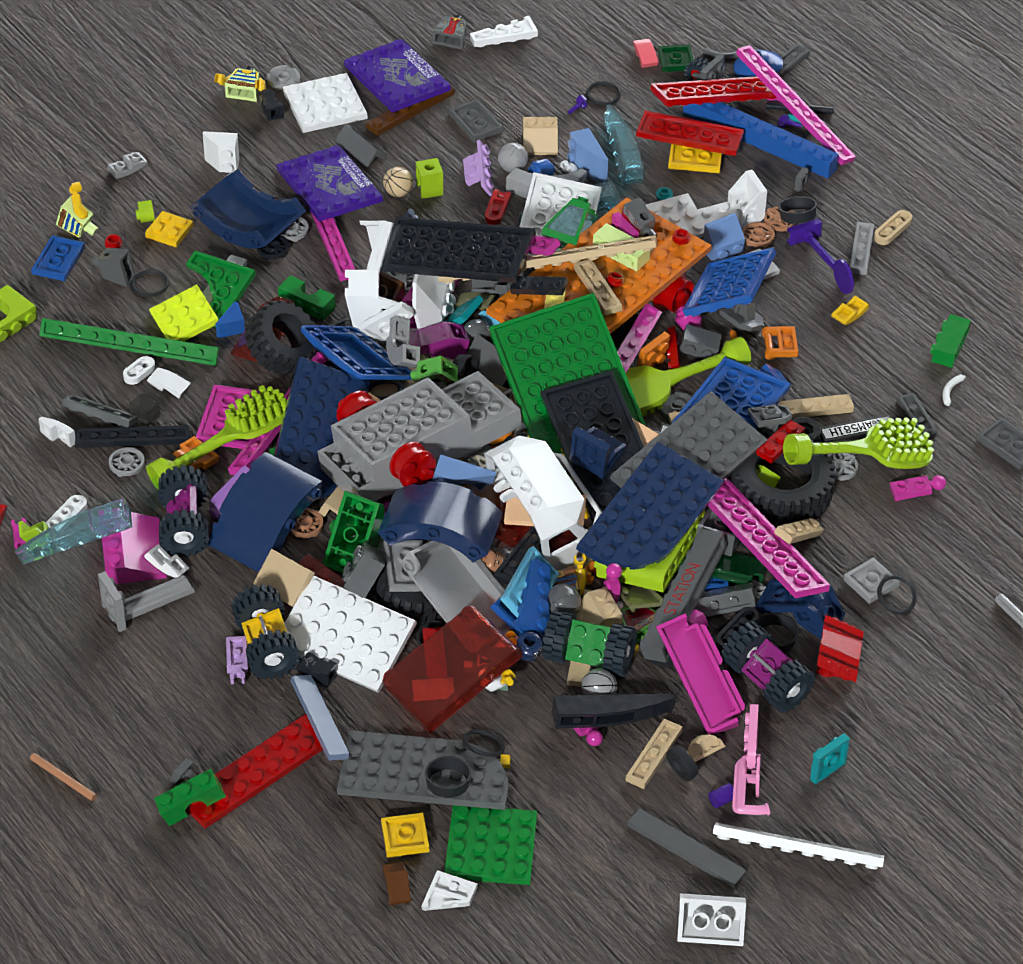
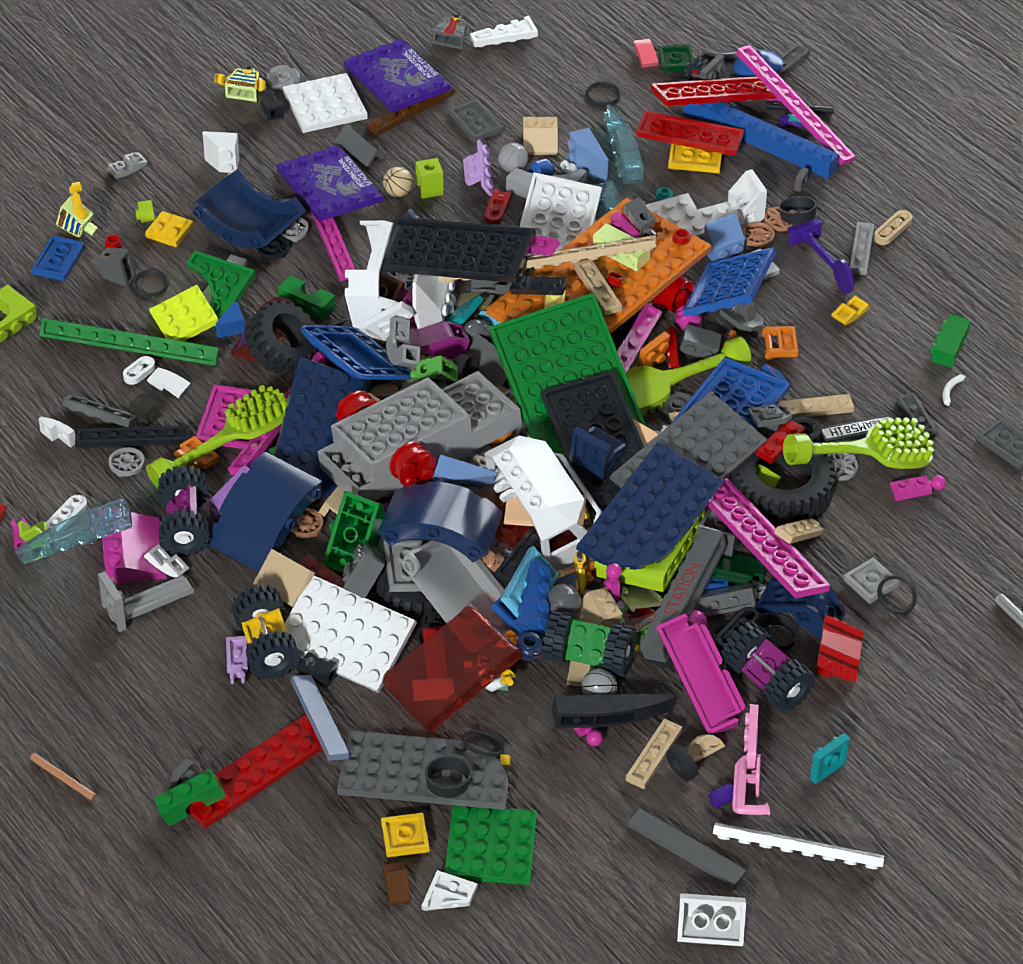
(570, 222): windscreen -> none
(581, 102): dark purple hand -> none

